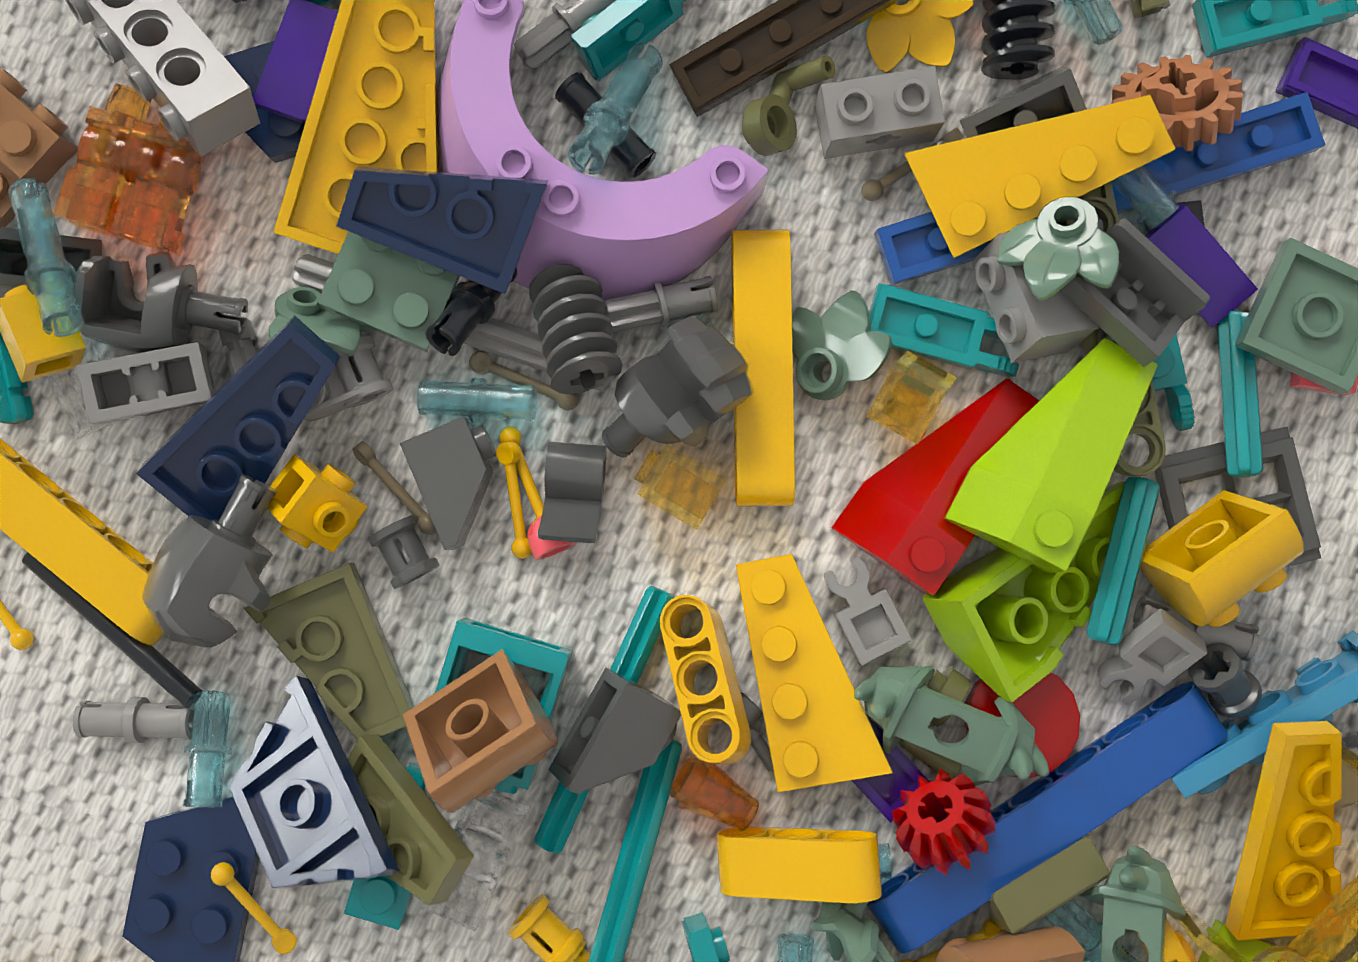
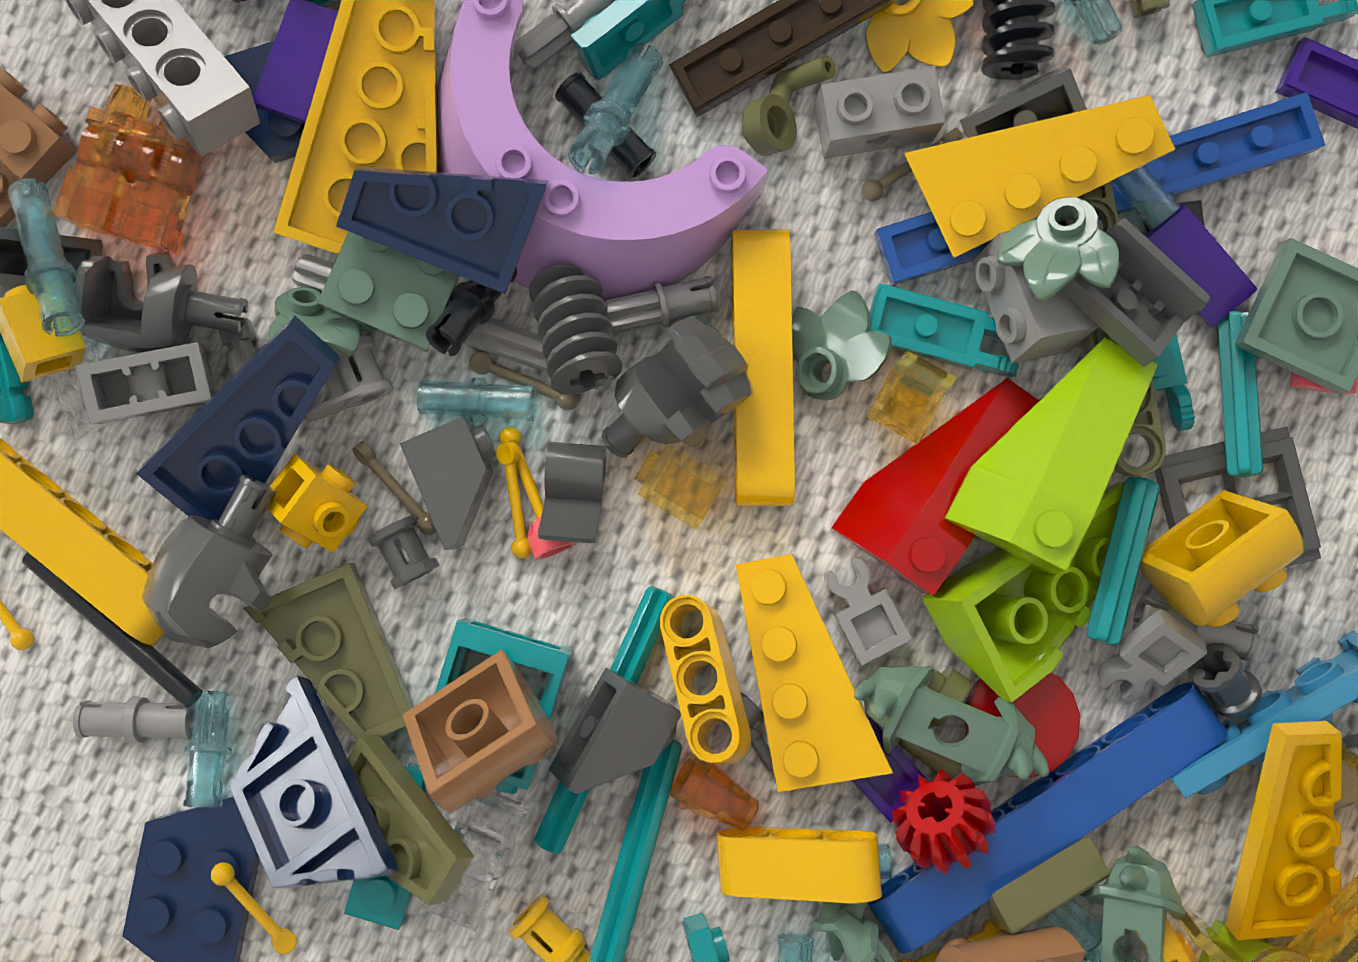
(1188, 97): nougat gear -> none

